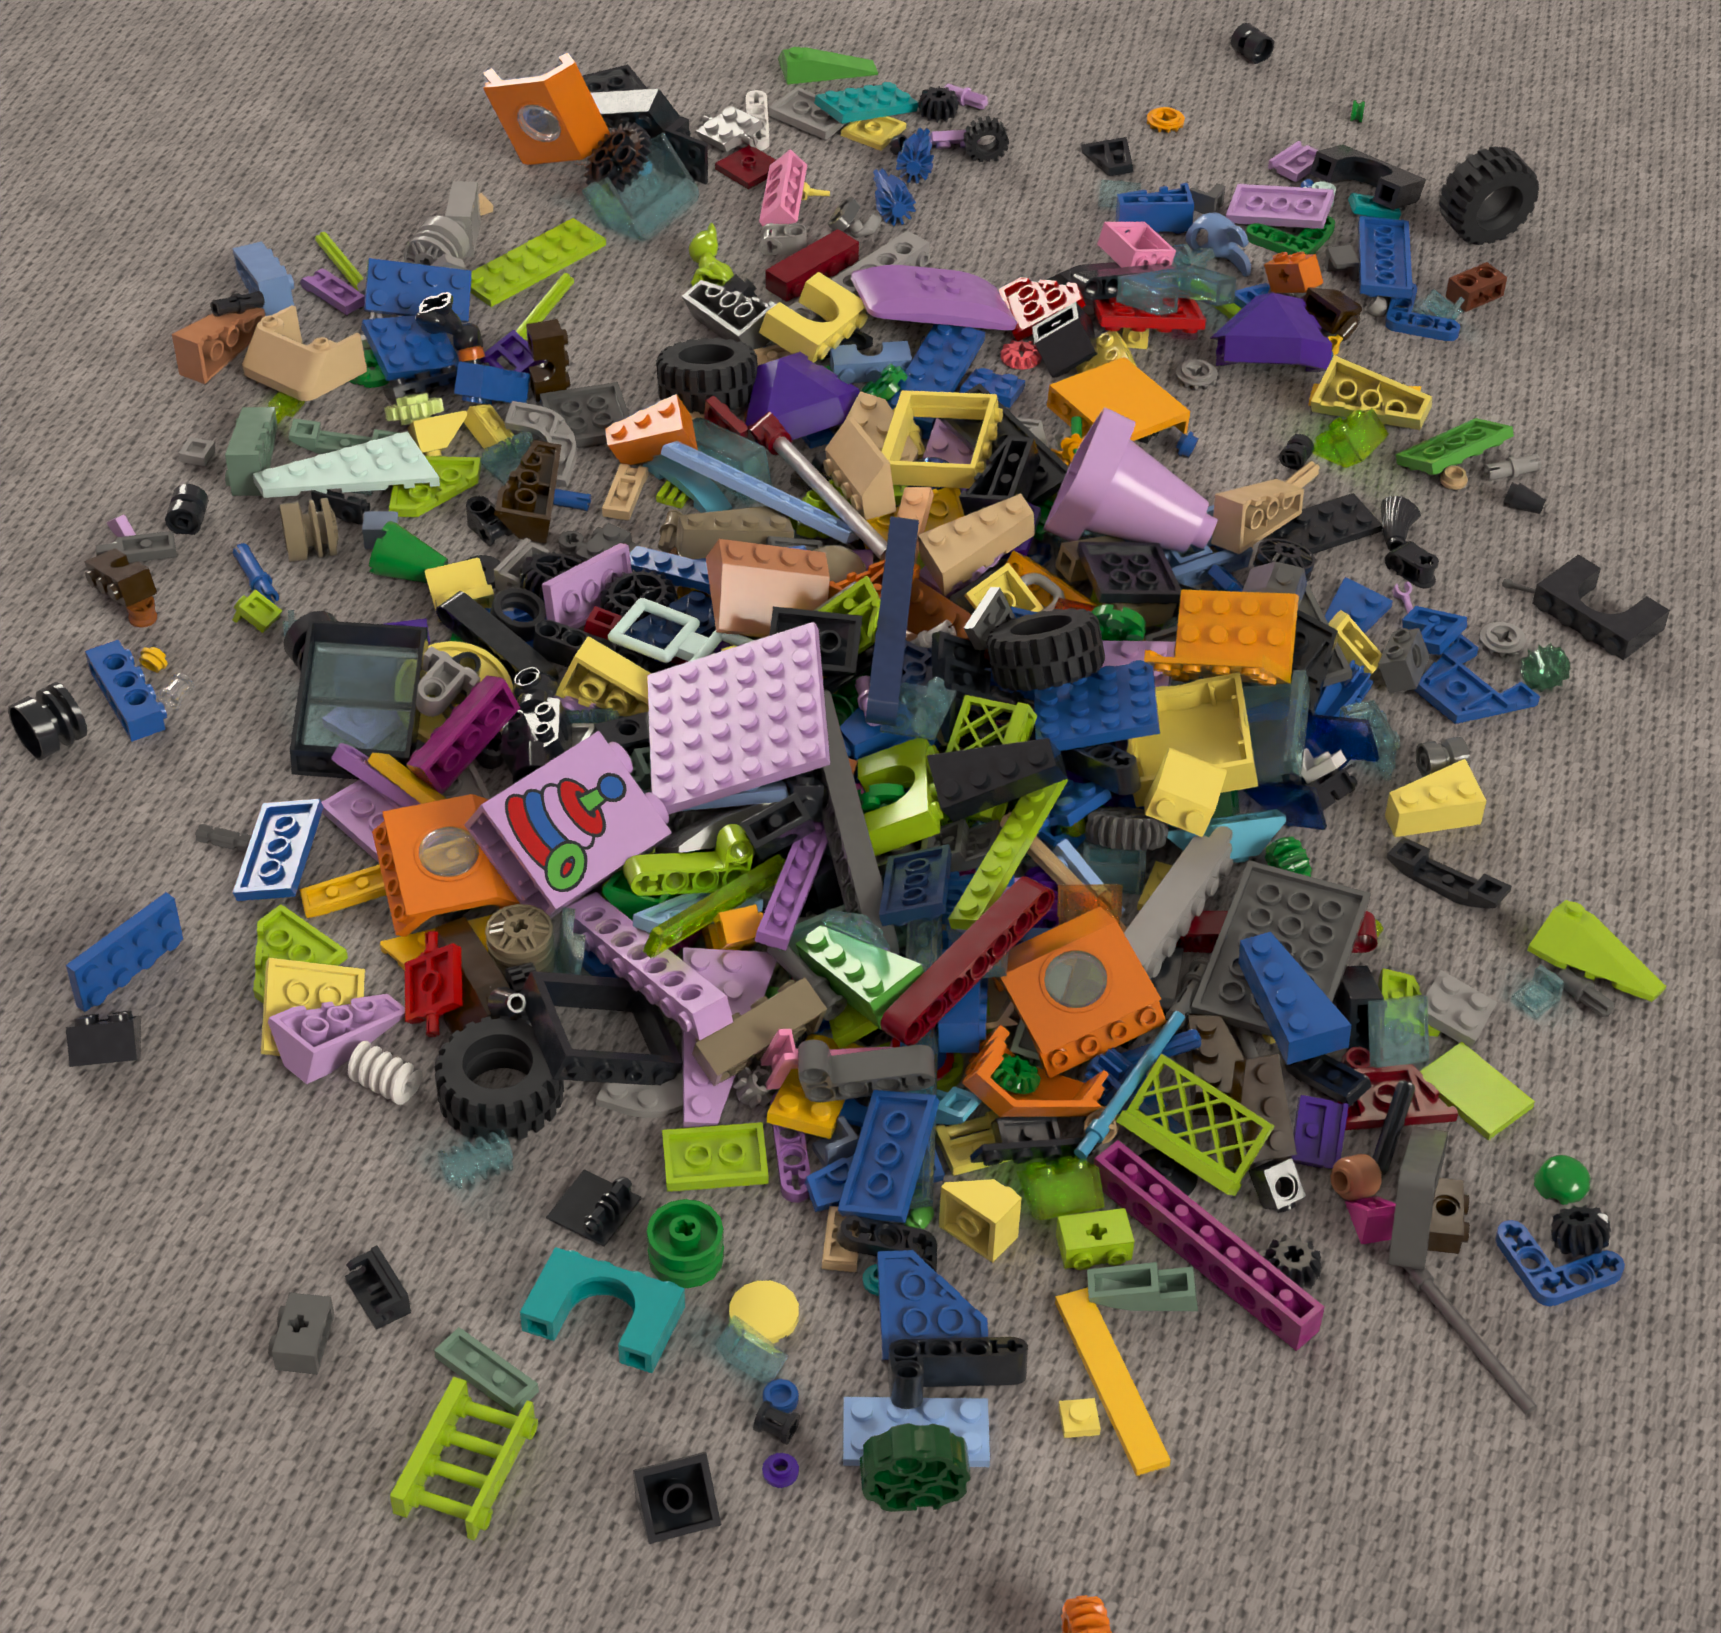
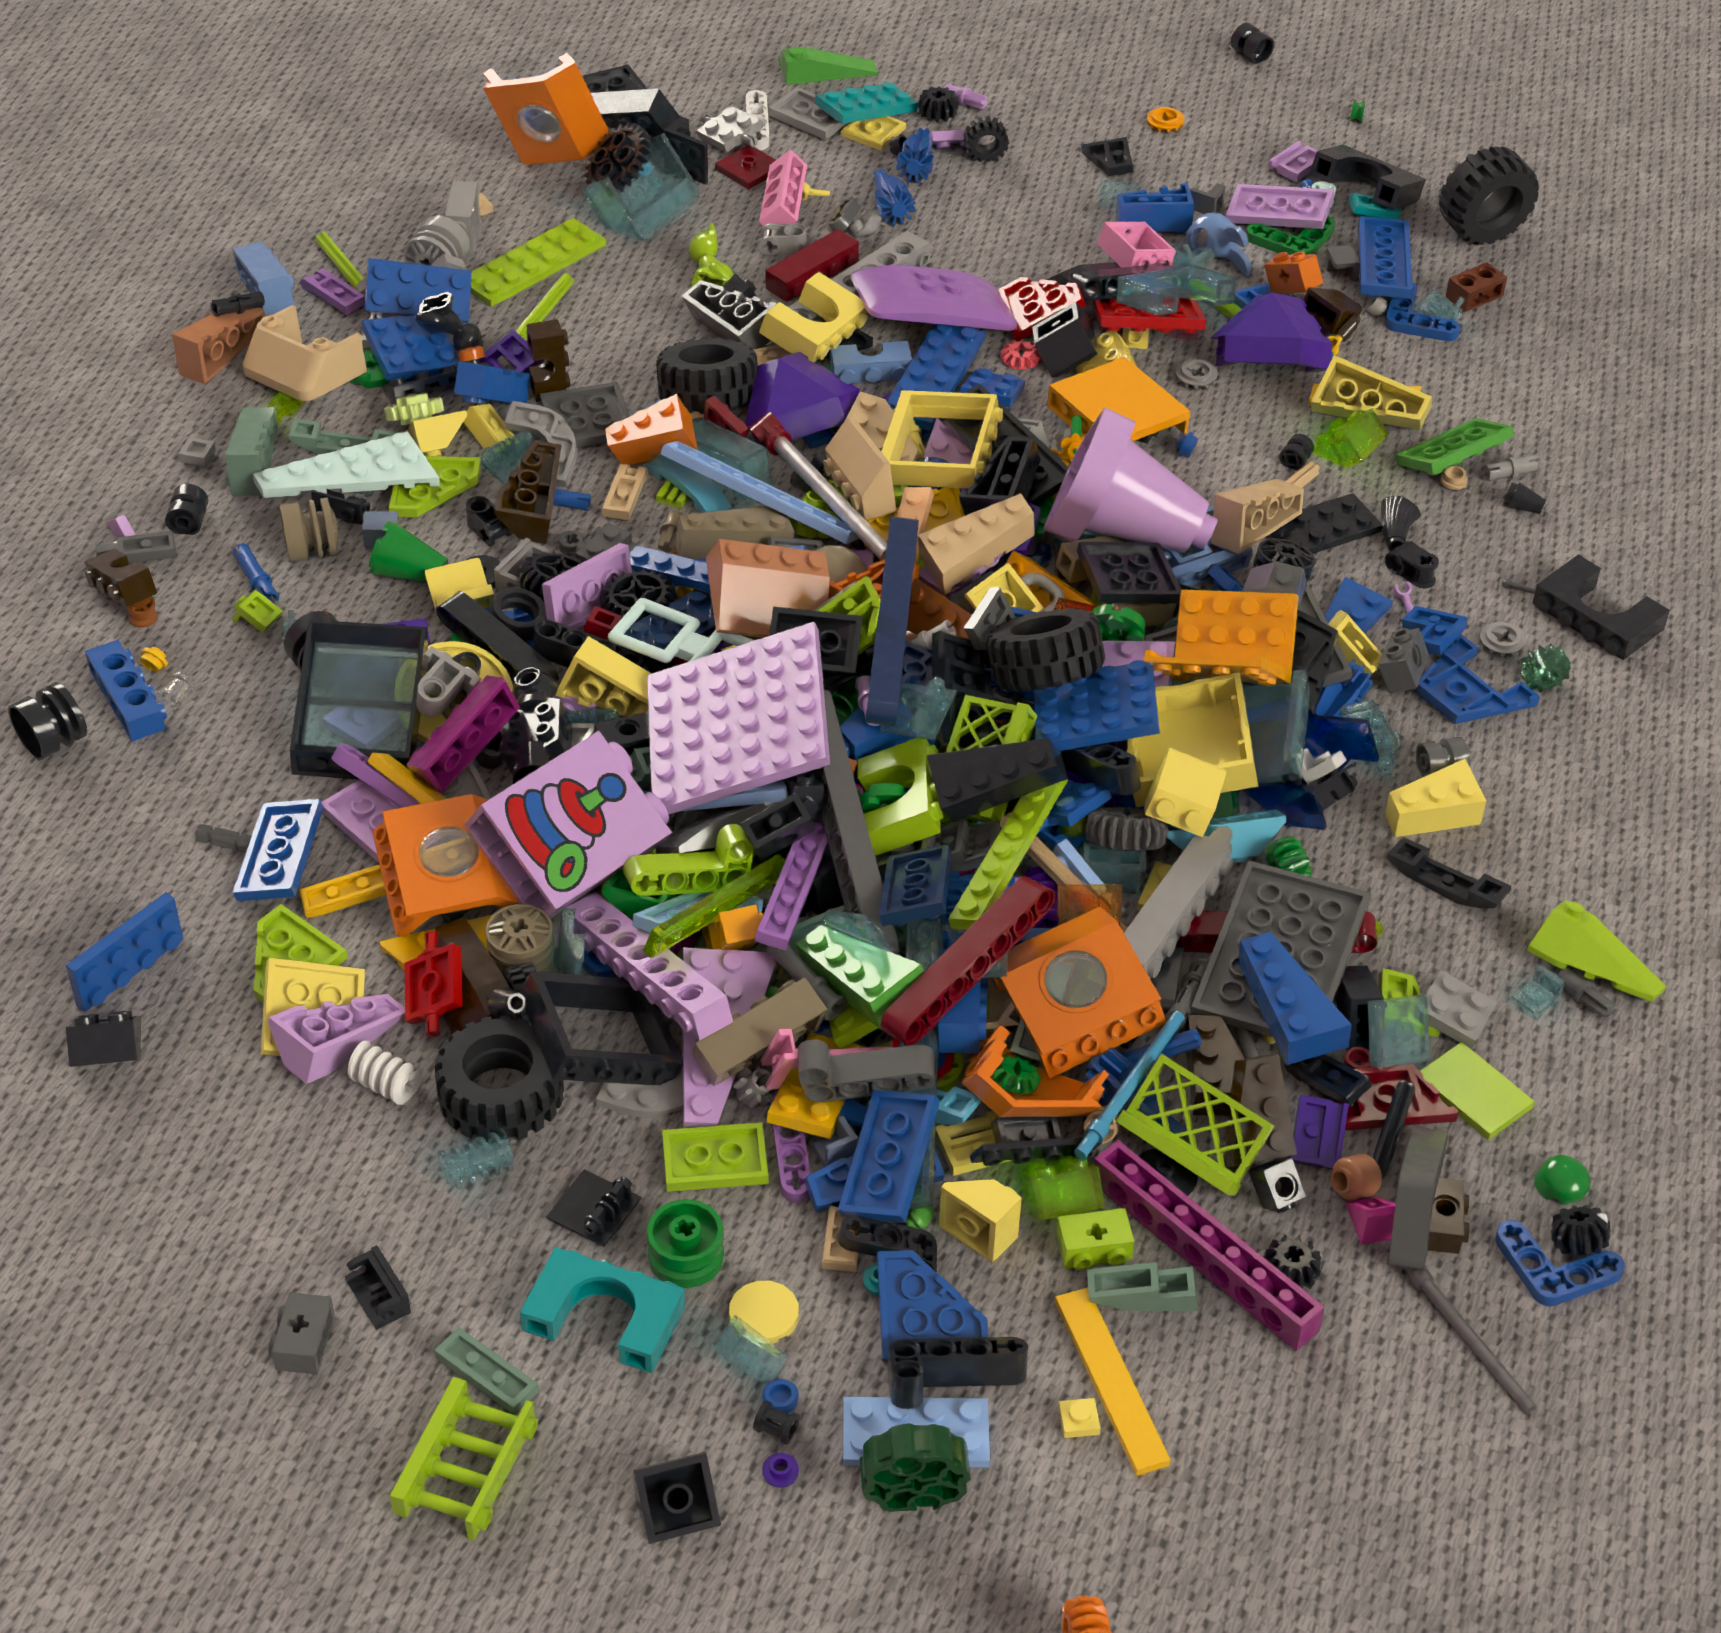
(886, 385): green plate -> none

